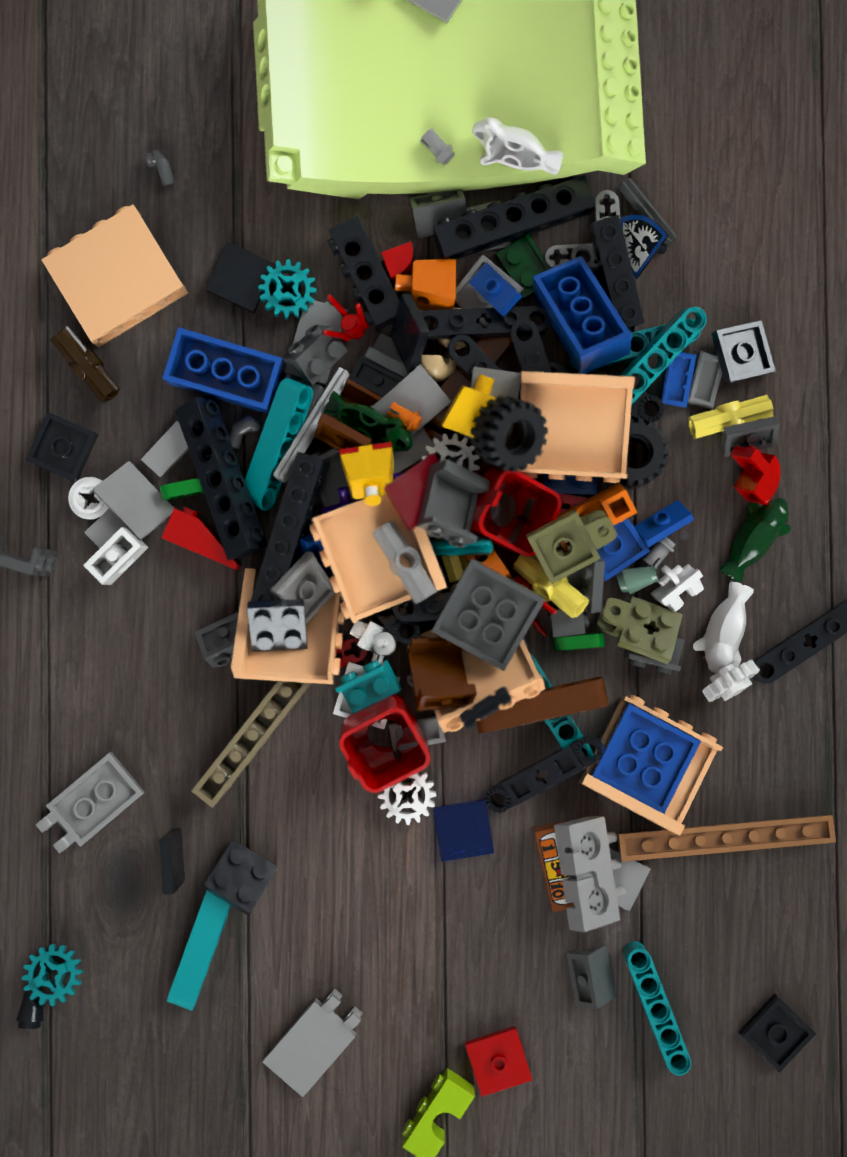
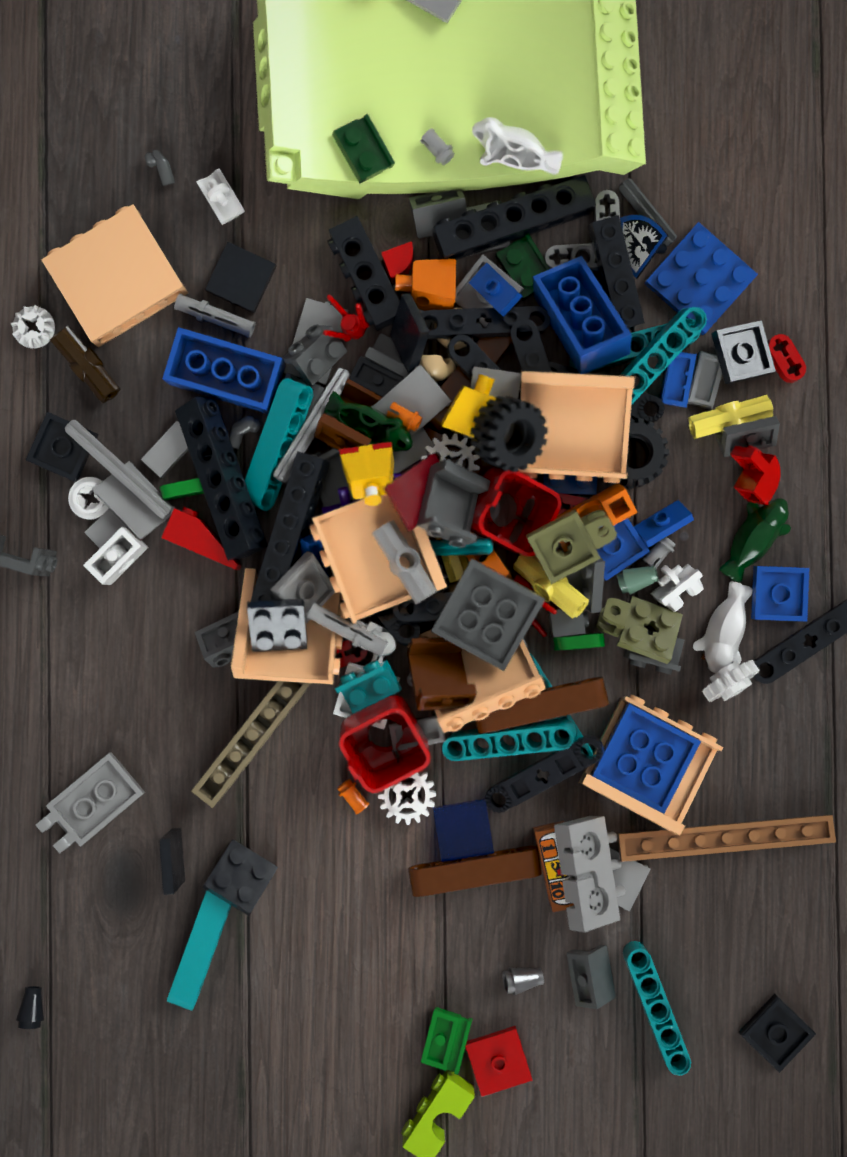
(32, 338): none -> white gear
(58, 984): teal gear -> none
(118, 469): none -> light grey axle
(204, 311): none -> light grey pin
(220, 196): none -> white hips
(296, 281): teal gear -> none
(312, 1043): light grey tile -> none
(346, 629): none -> light grey pin
(352, 796): none -> orange pin
(363, 148): none -> dark green plate
(446, 1040): none -> green plate
(475, 871): none -> reddish brown beam
(485, 707): black axle -> none
(499, 748): none -> teal beam
(521, 979): none -> flat silver cone
(701, 275): none -> blue plate
(780, 593): none -> blue plate
(791, 355): none -> red beam

